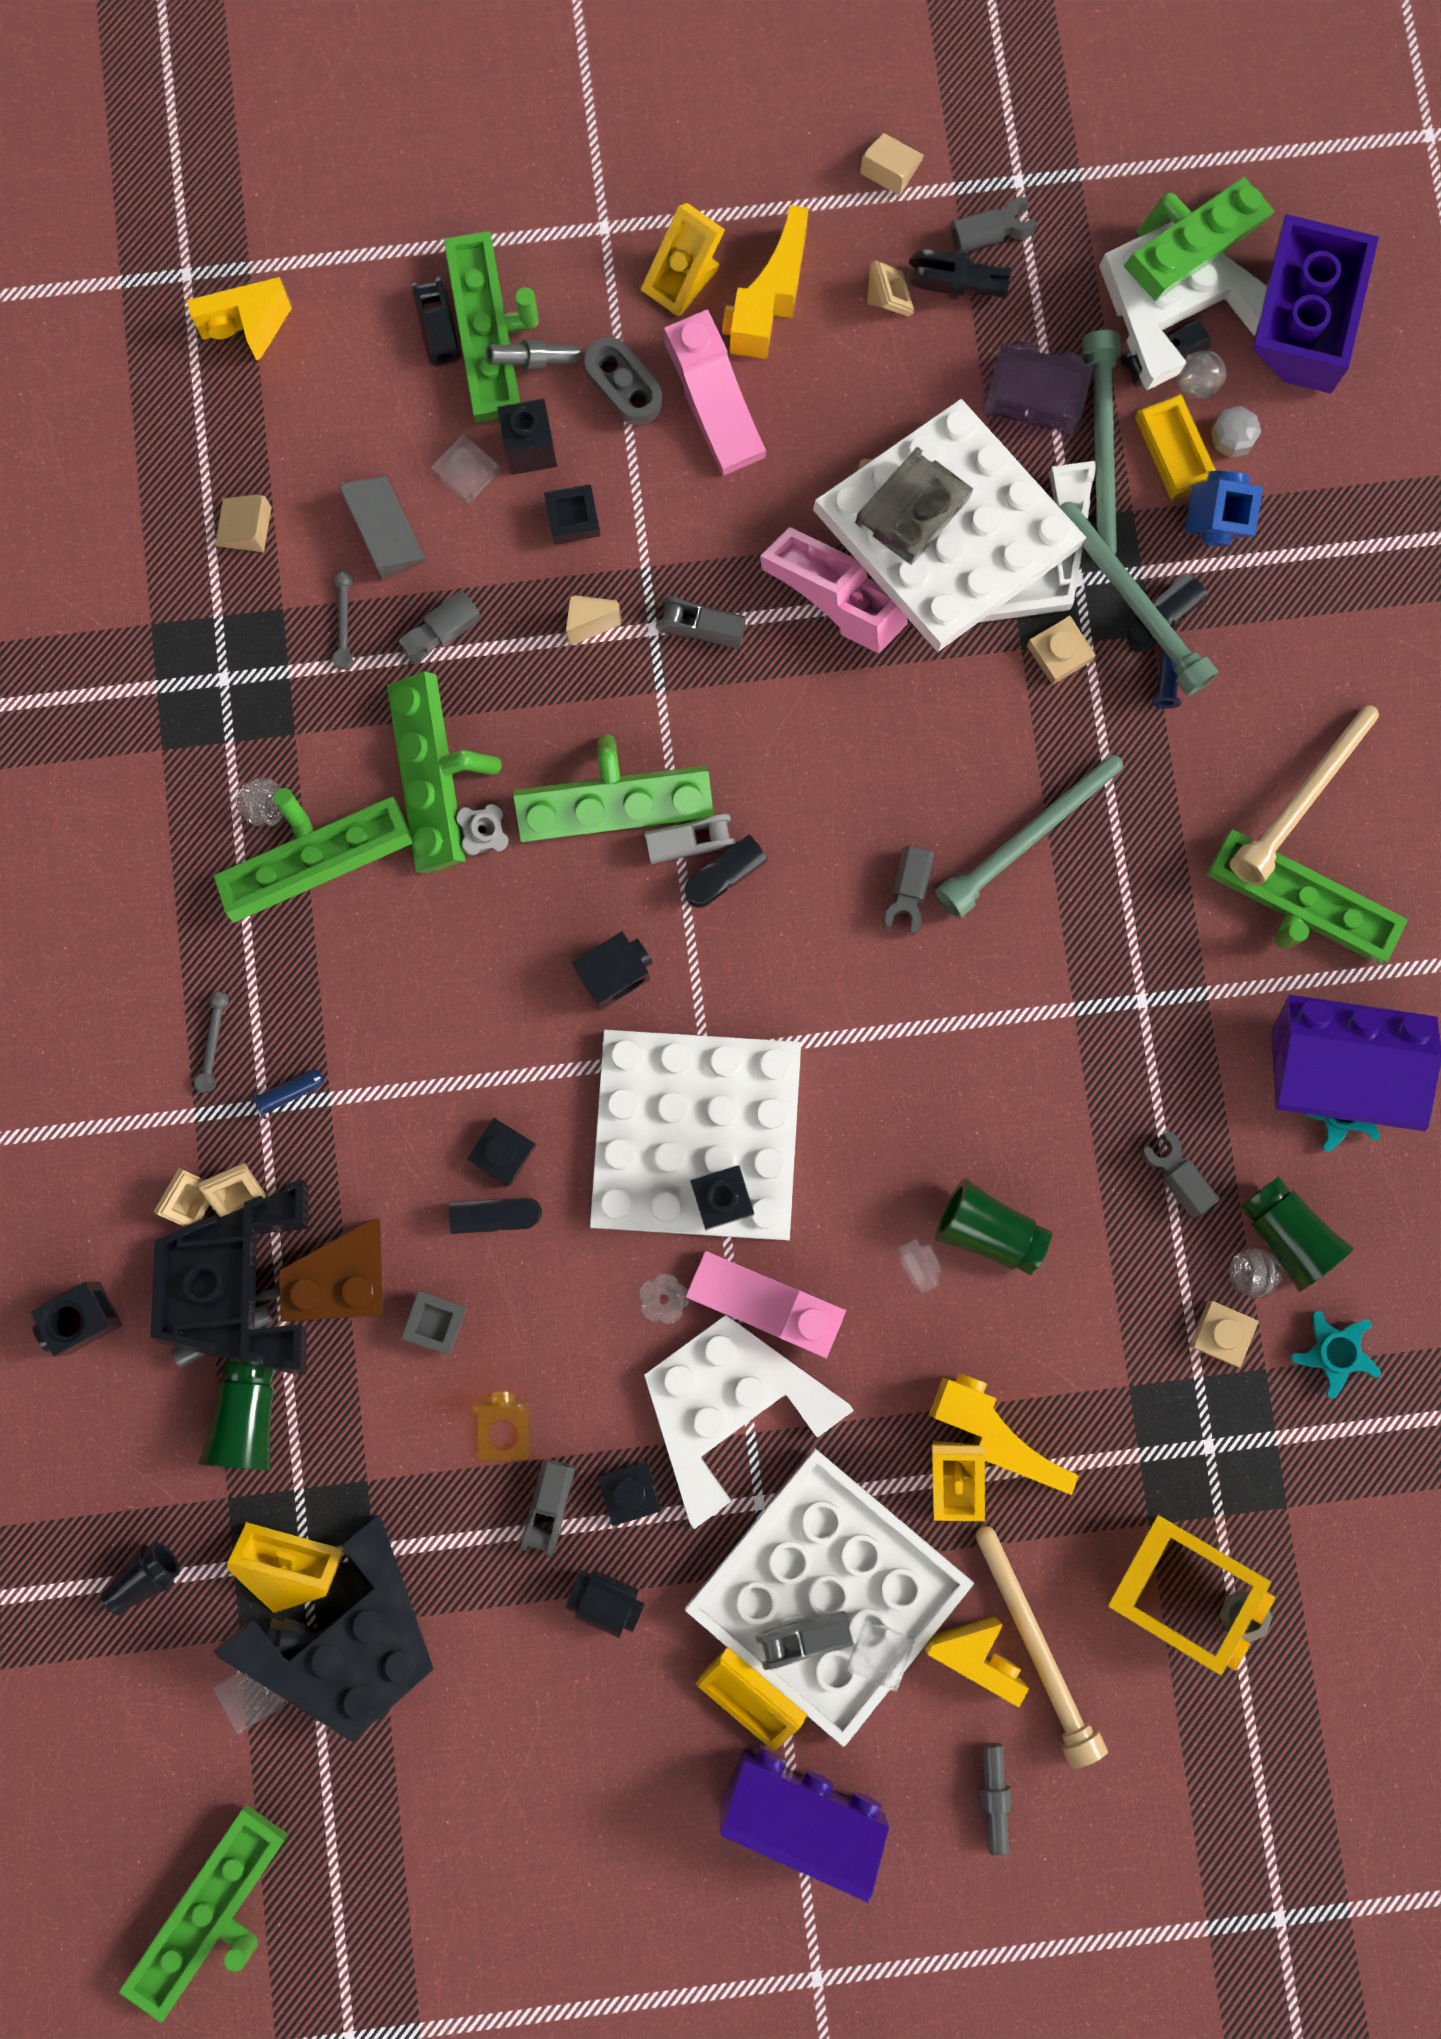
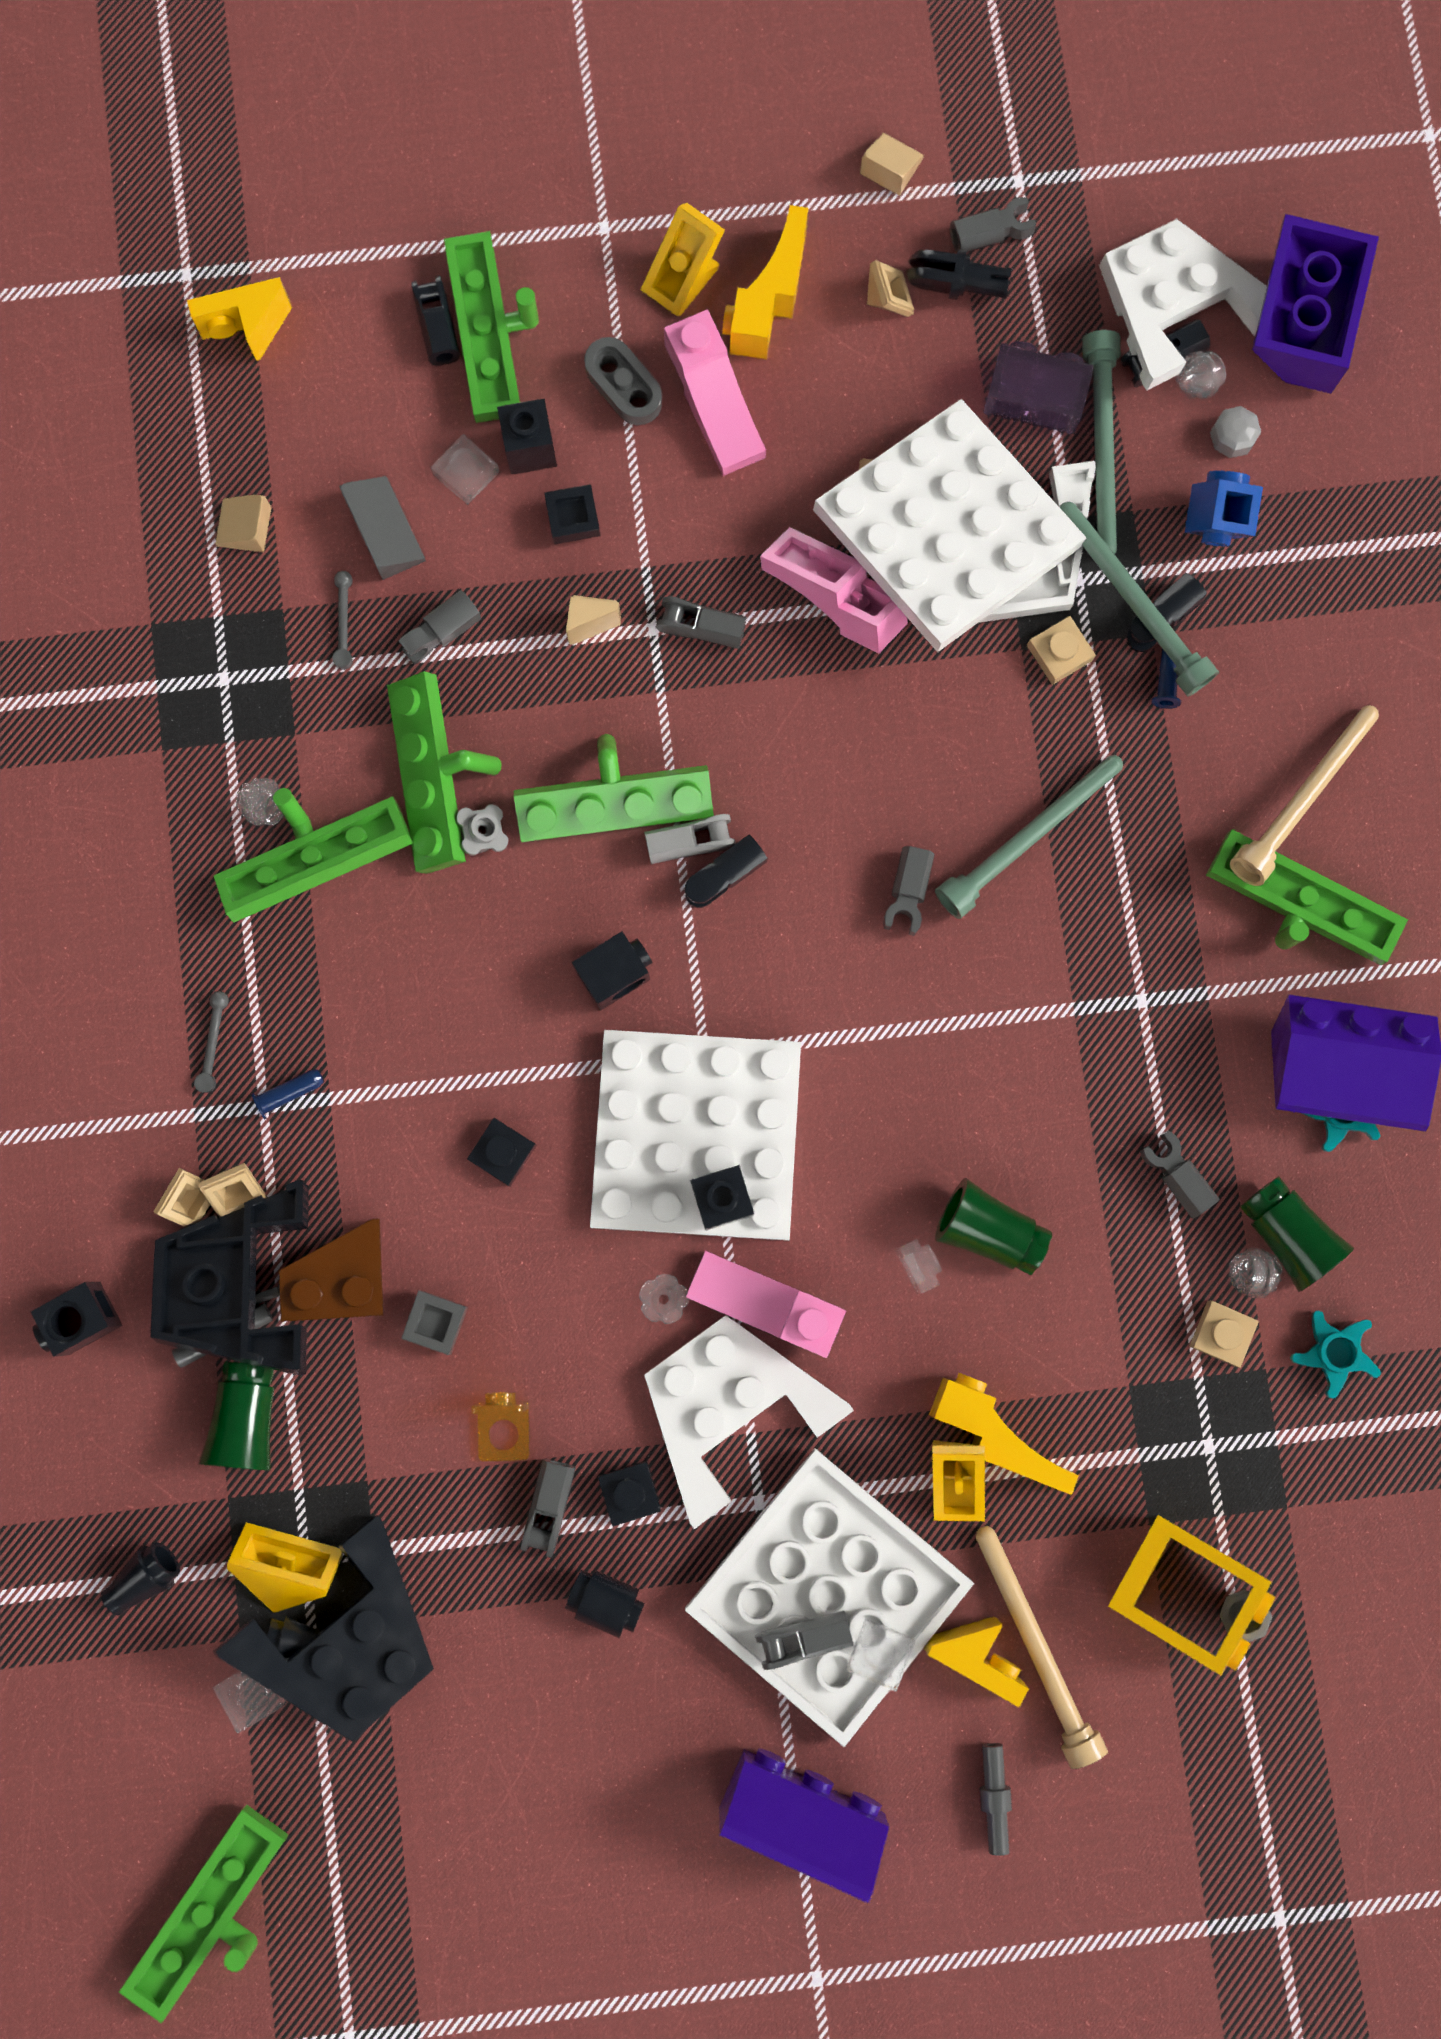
(493, 1215): black bar -> none
(532, 354): dark grey bar -> none
(751, 1699): yellow tile -> none
(914, 506): clear smoke plate -> none
(1174, 445): yellow tile -> none
(1195, 237): bright green plate -> none

